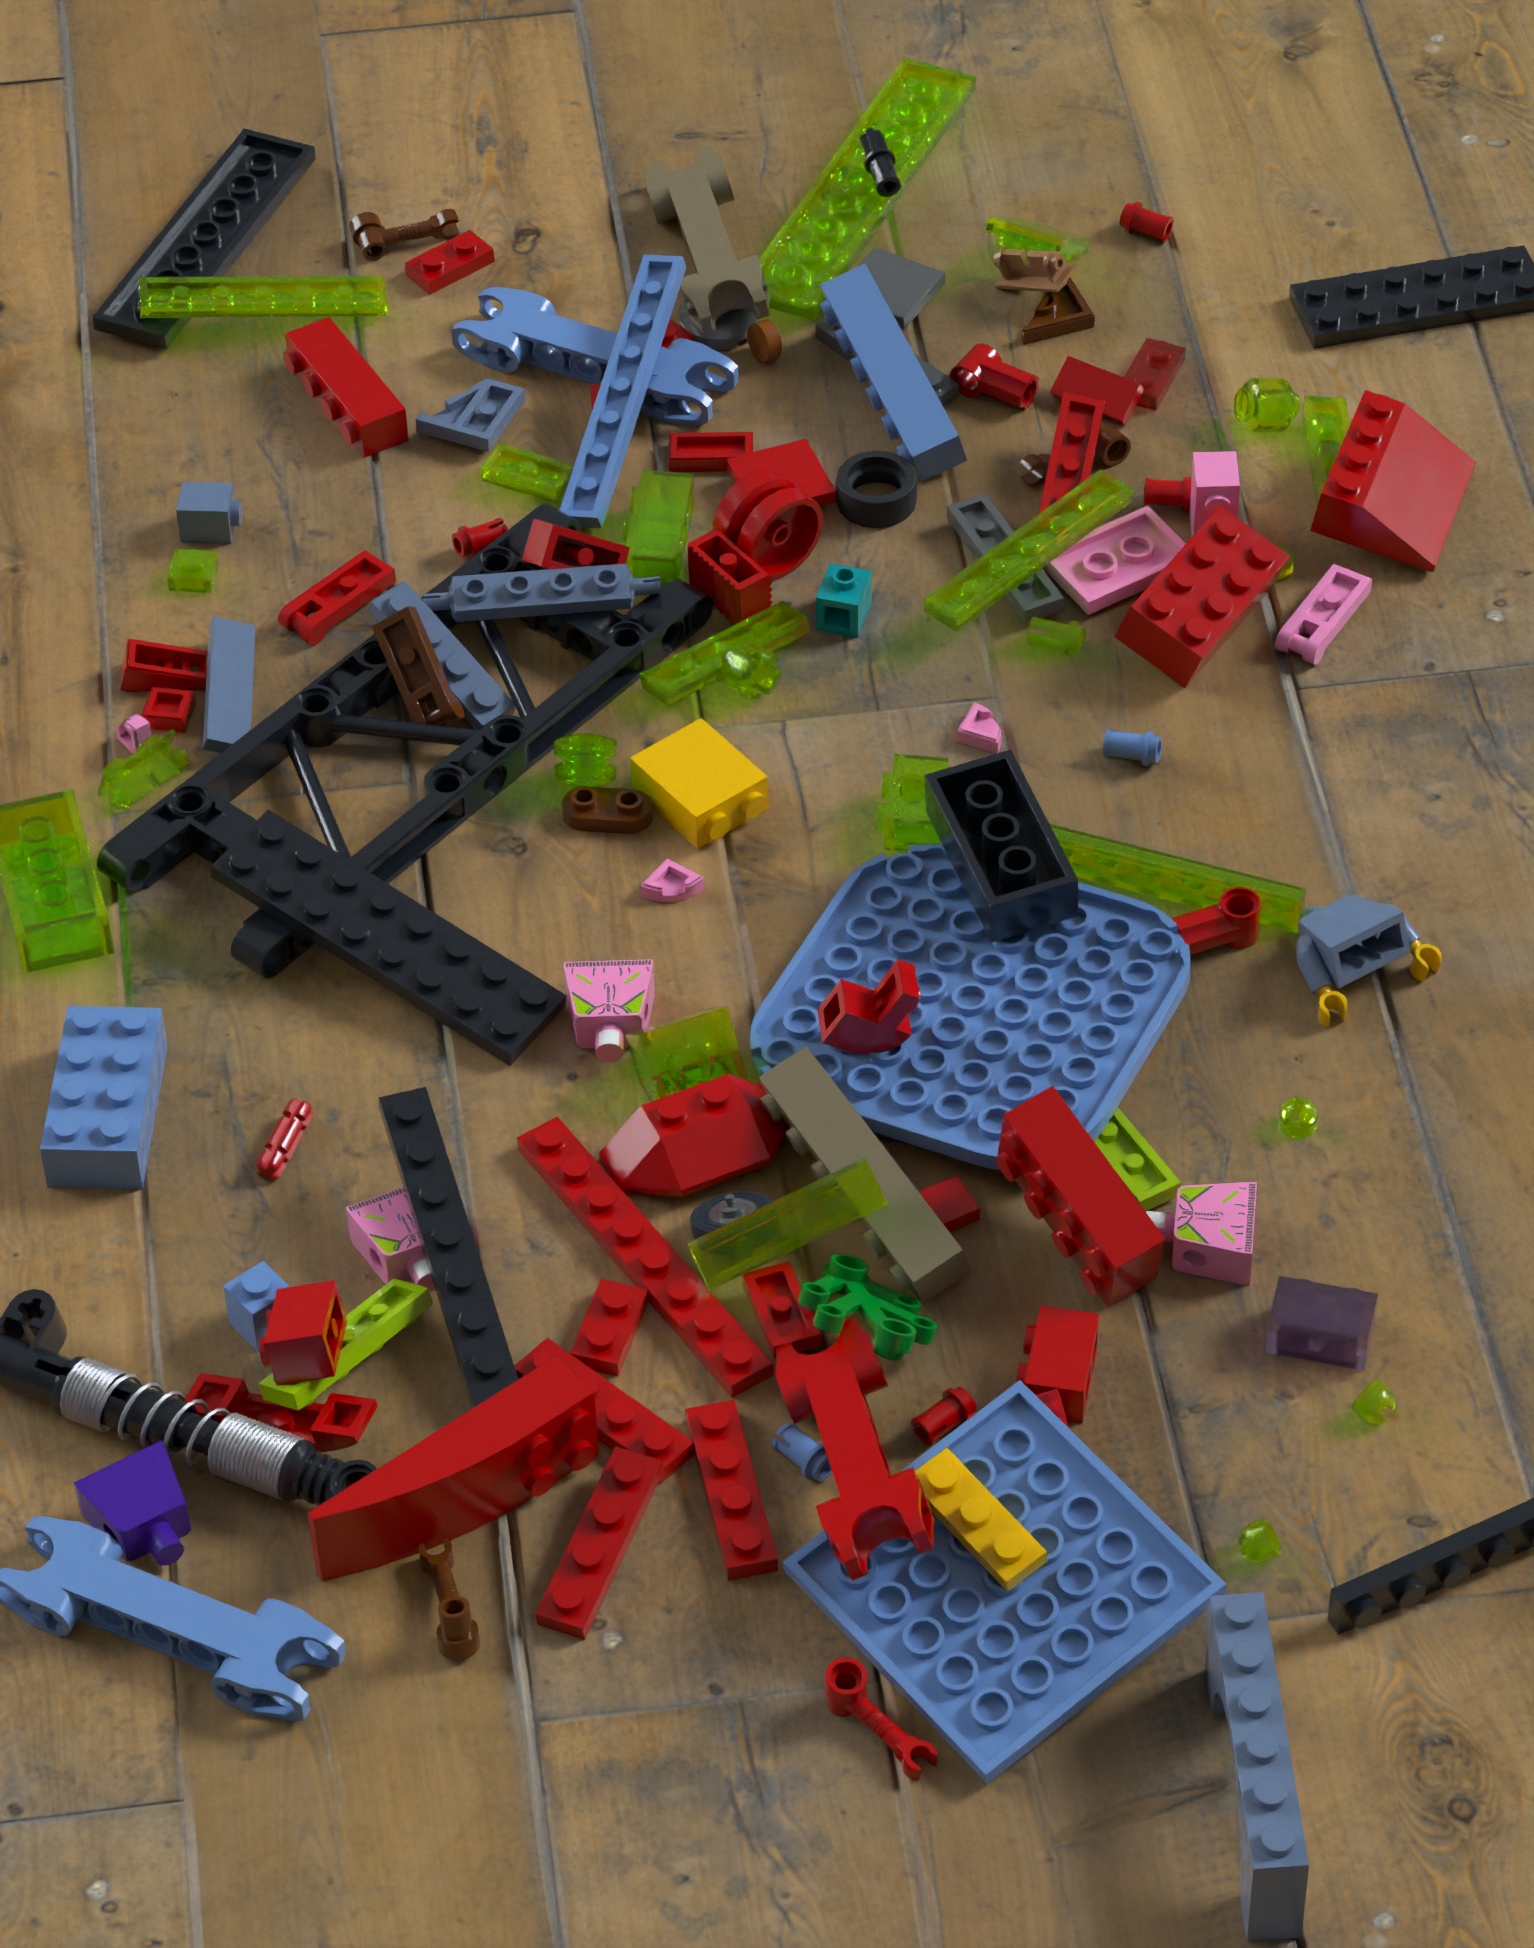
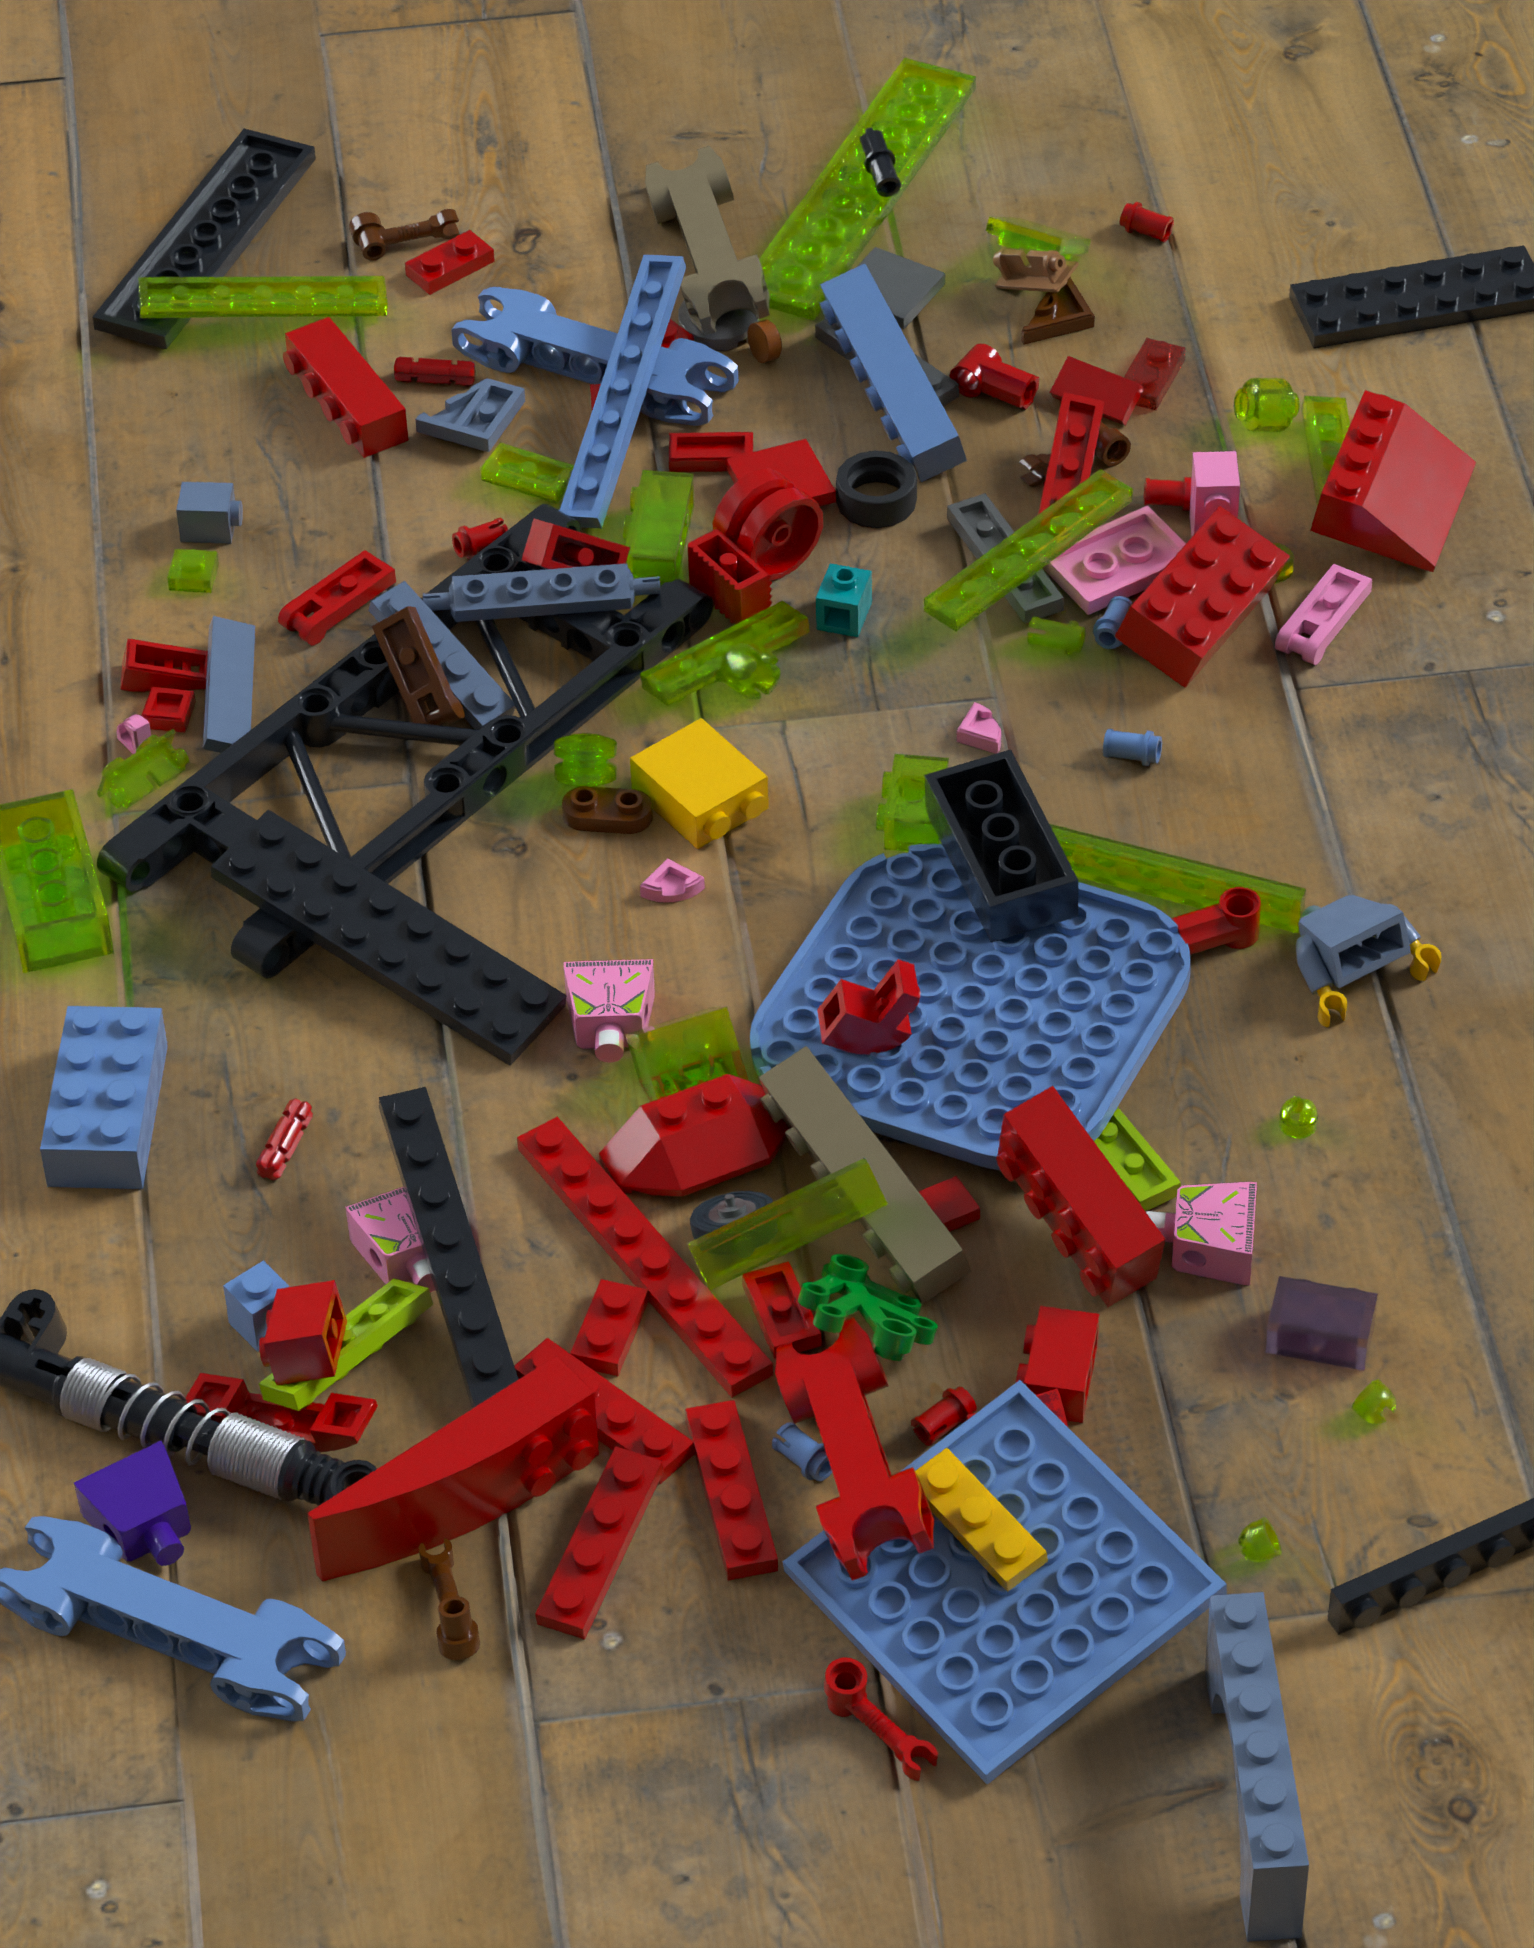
(434, 371): none -> red axle
(1108, 625): none -> medium blue pin

